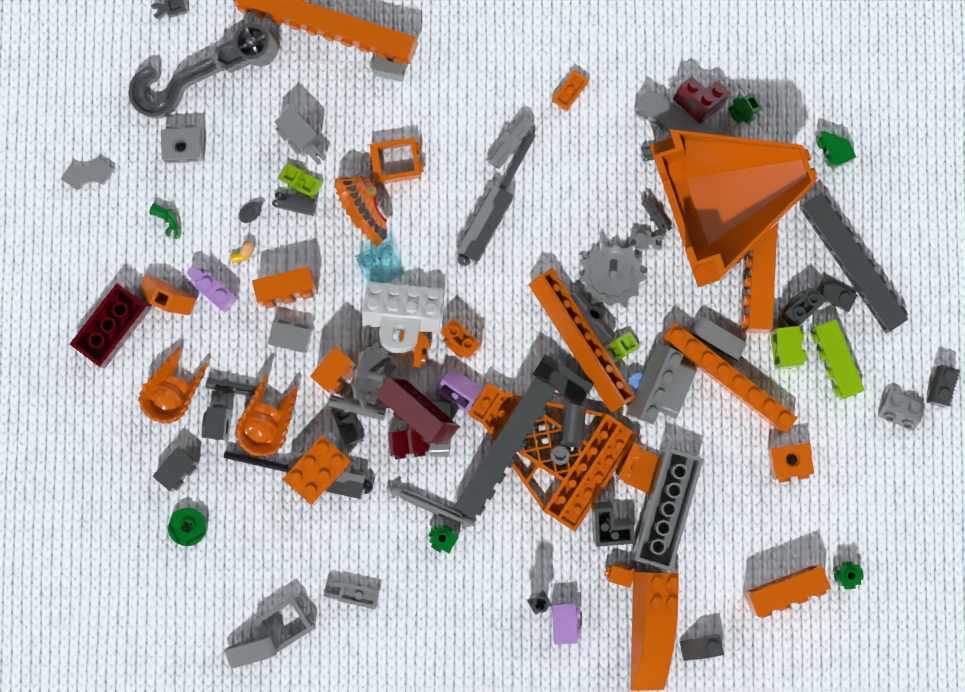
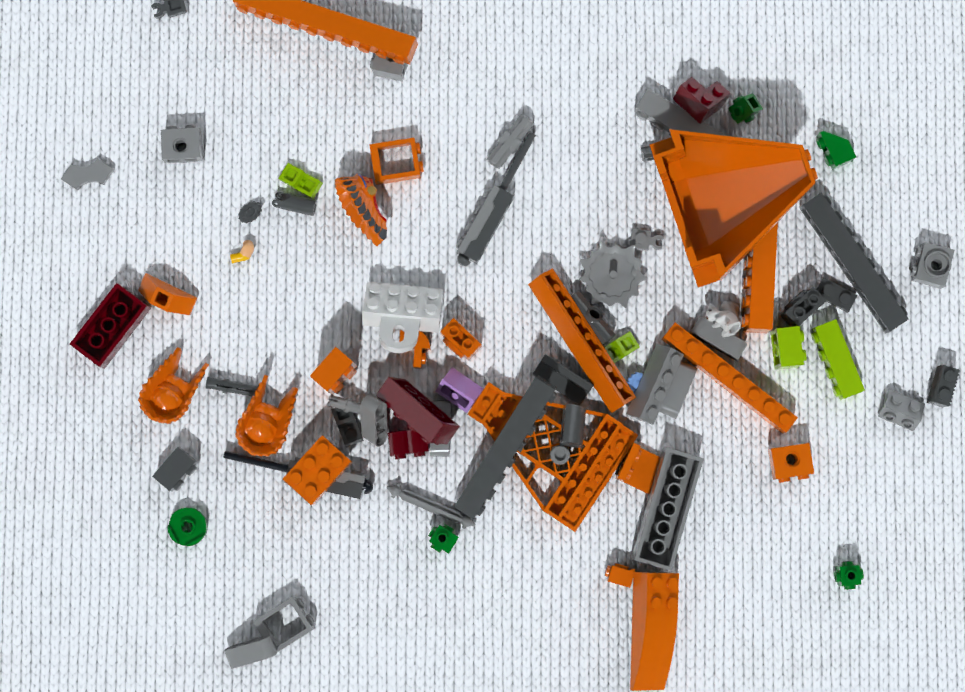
(168, 216): green piece -> none
(211, 289): lavender hinge -> none
(216, 422): dark grey brick -> none
(250, 46): flat silver piece -> none
(285, 287): orange brick -> none
(290, 337): light grey brick -> none
(299, 134): light grey brick -> none
(354, 594): light grey hinge -> none
(370, 374): light grey piece -> none
(374, 420): none -> light grey beam
(380, 264): clear light blue hinge -> none
(539, 602): dark grey piece -> none
(565, 623): lavender brick -> none
(570, 91): orange plate -> none
(607, 530): dark grey brick -> none
(656, 215): dark grey pin -> none
(702, 647): dark grey slope -> none
(726, 318): none -> white animal
(787, 590): orange brick -> none
(922, 270): none -> light grey brick

